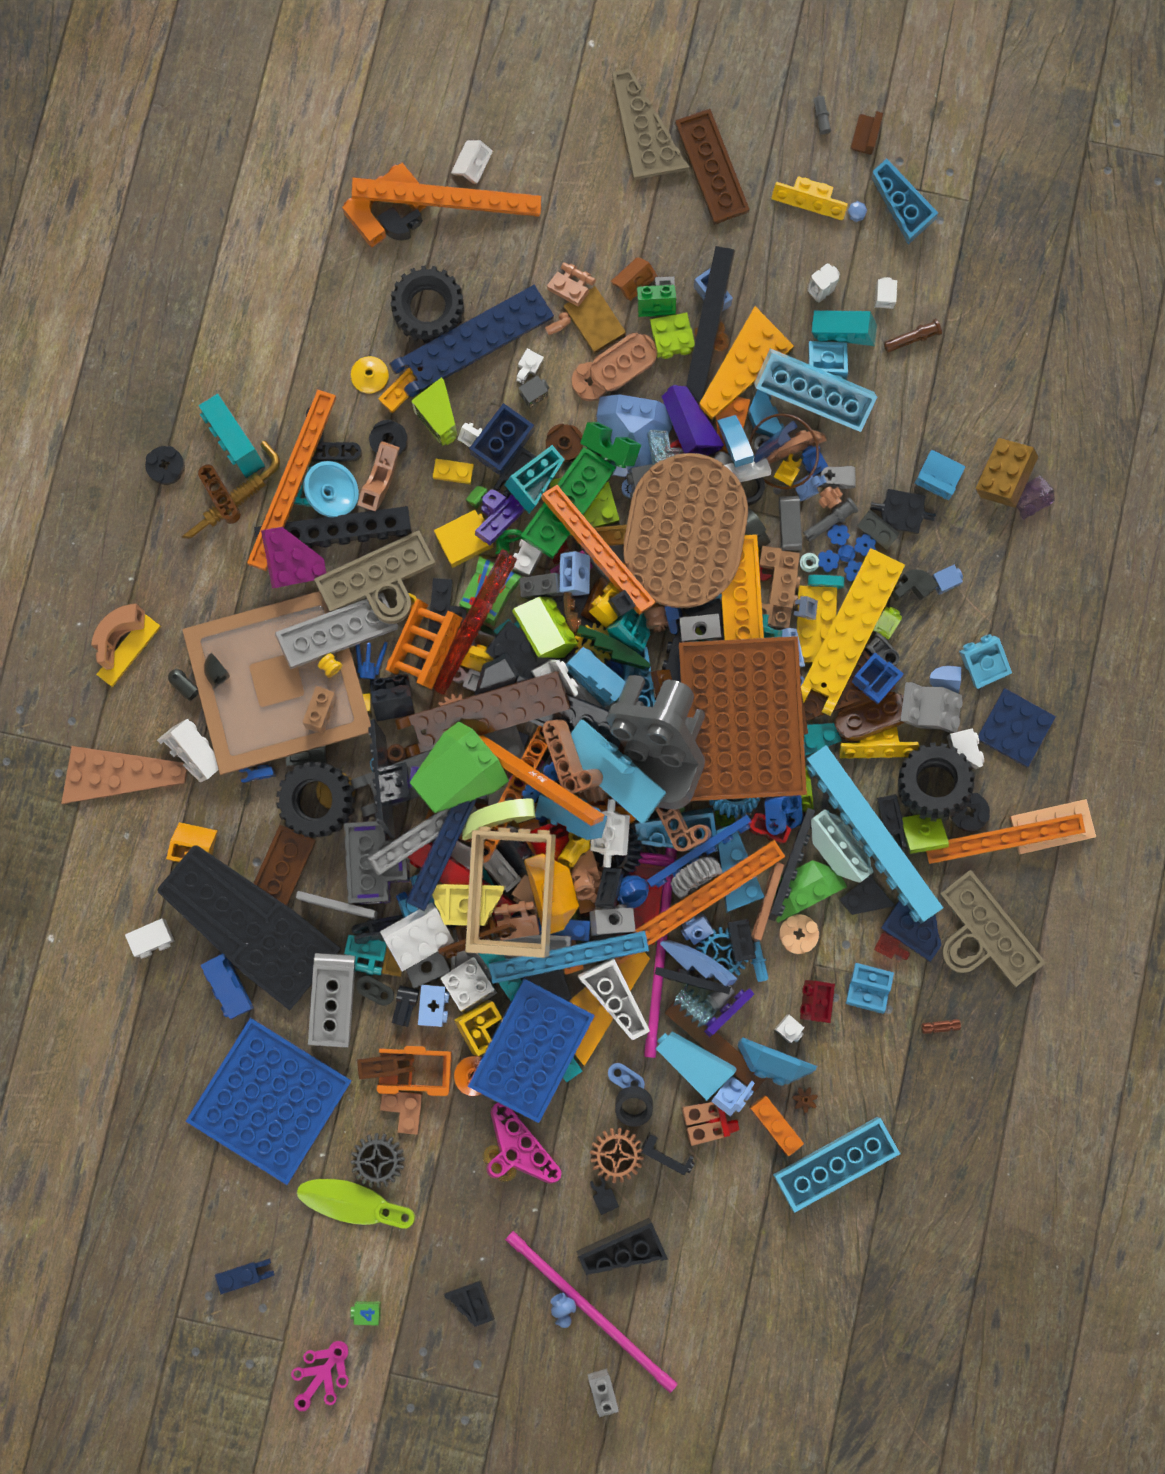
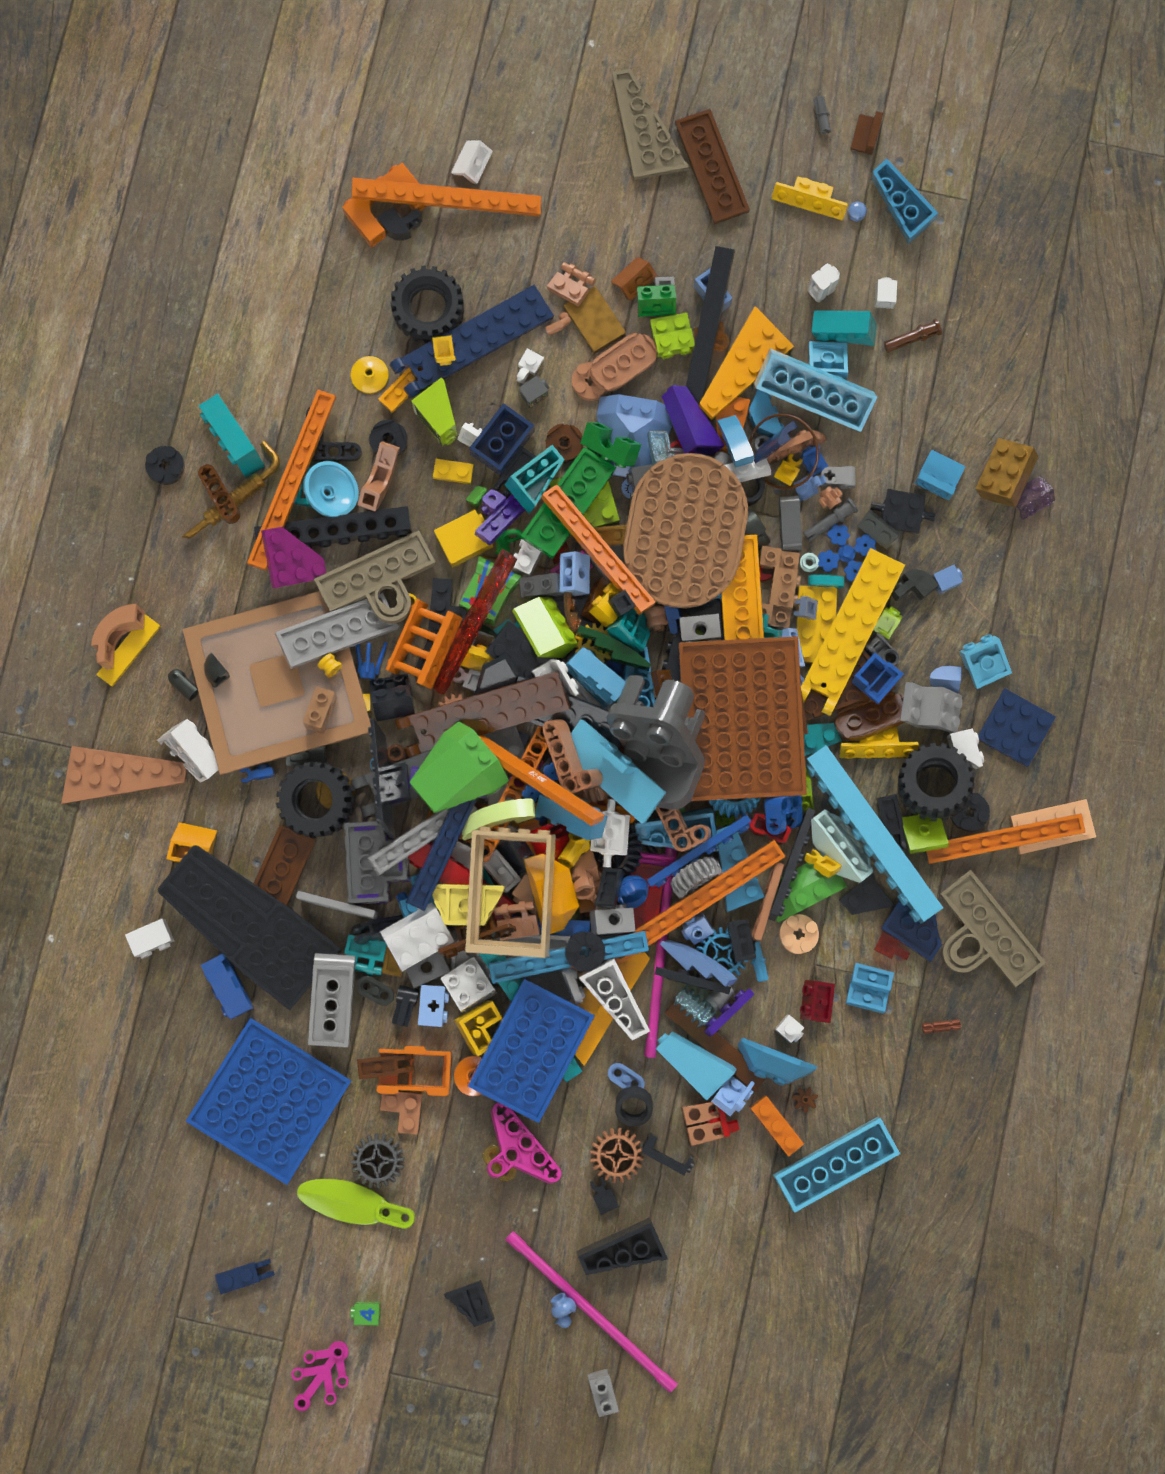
(443, 350): none -> yellow bracket
(576, 993): none -> light grey plate
(595, 955): none -> black plate
(825, 865): none -> yellow plate

